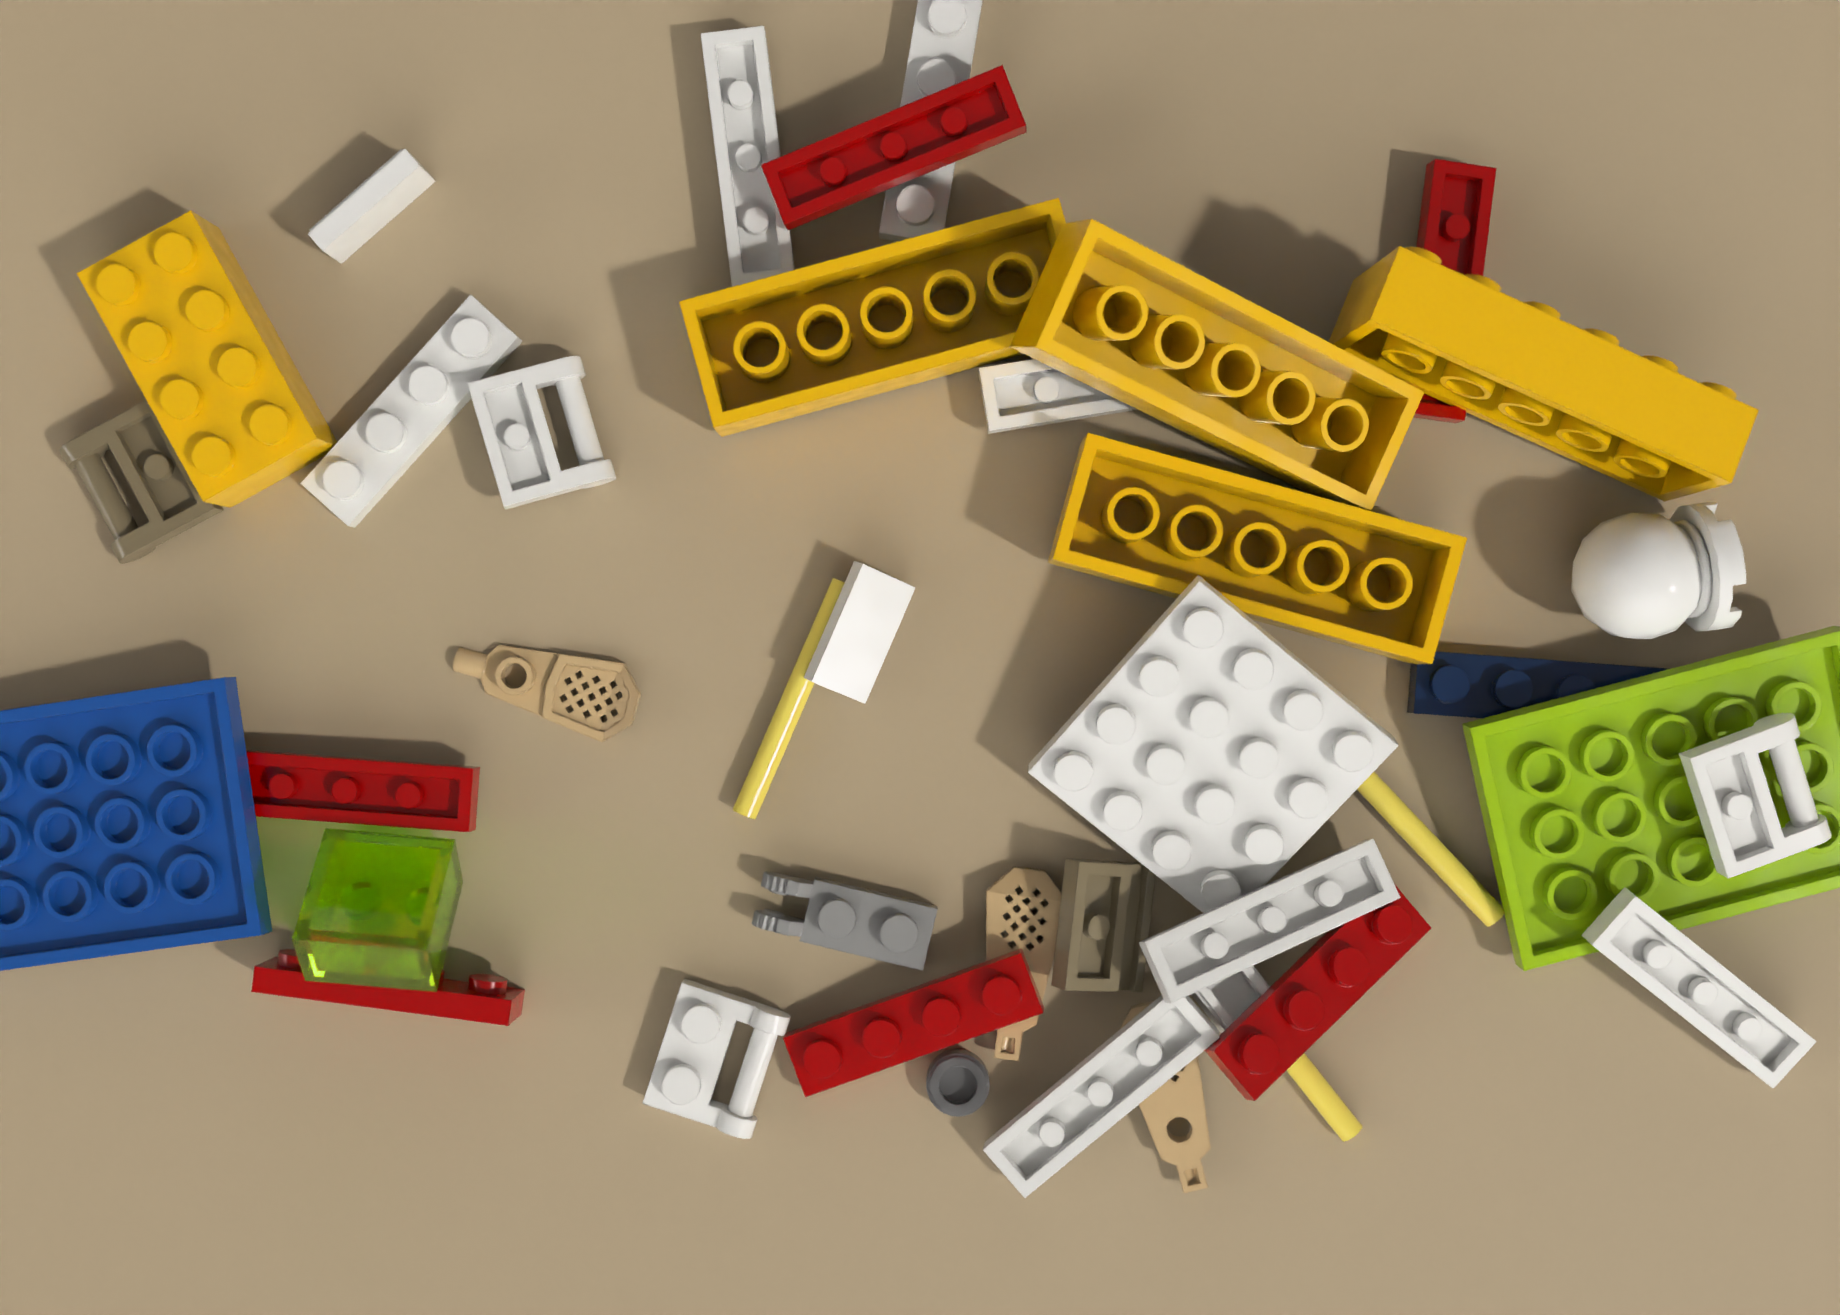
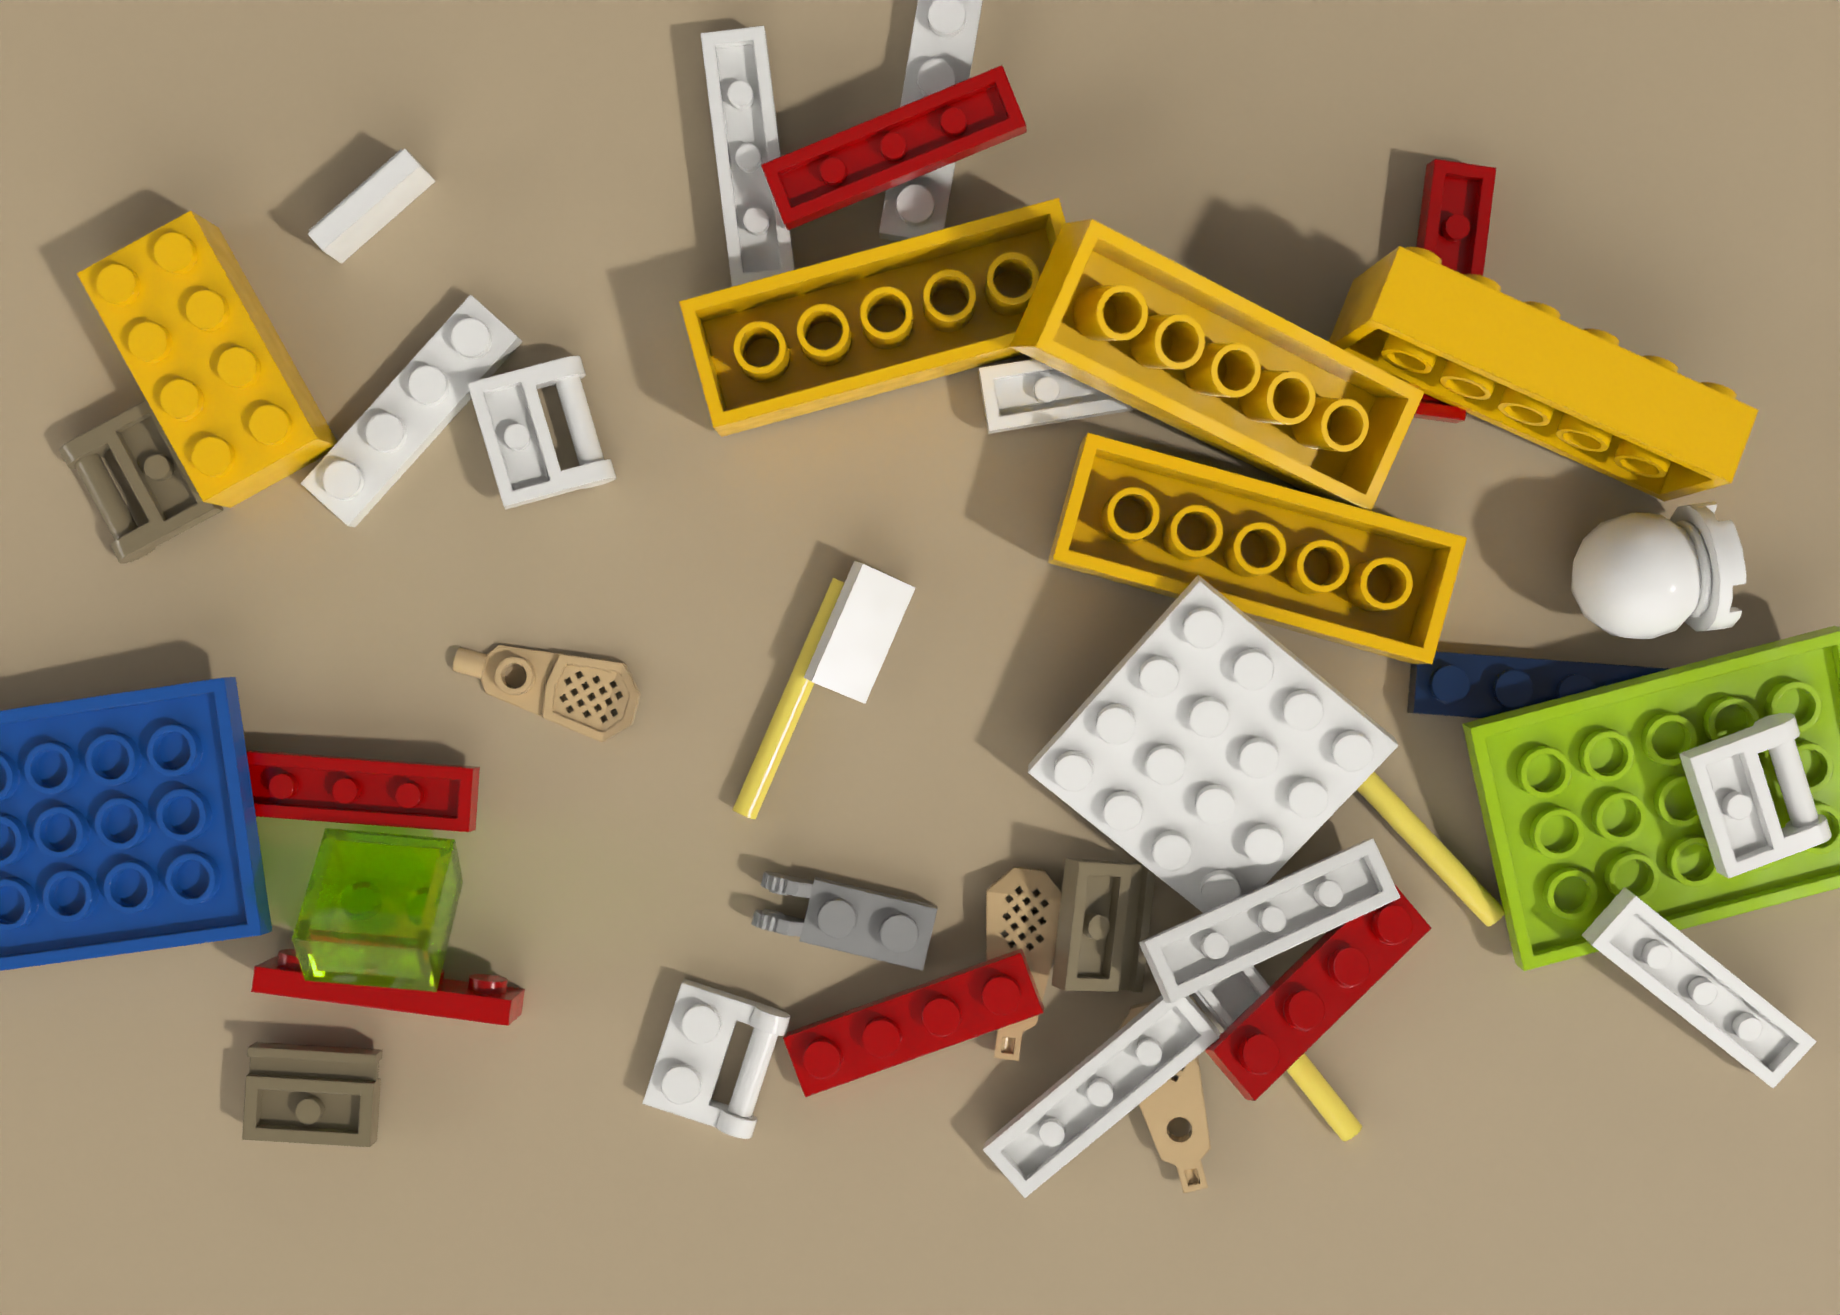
(312, 1094): none -> dark tan plate
(957, 1082): flat silver tile -> none

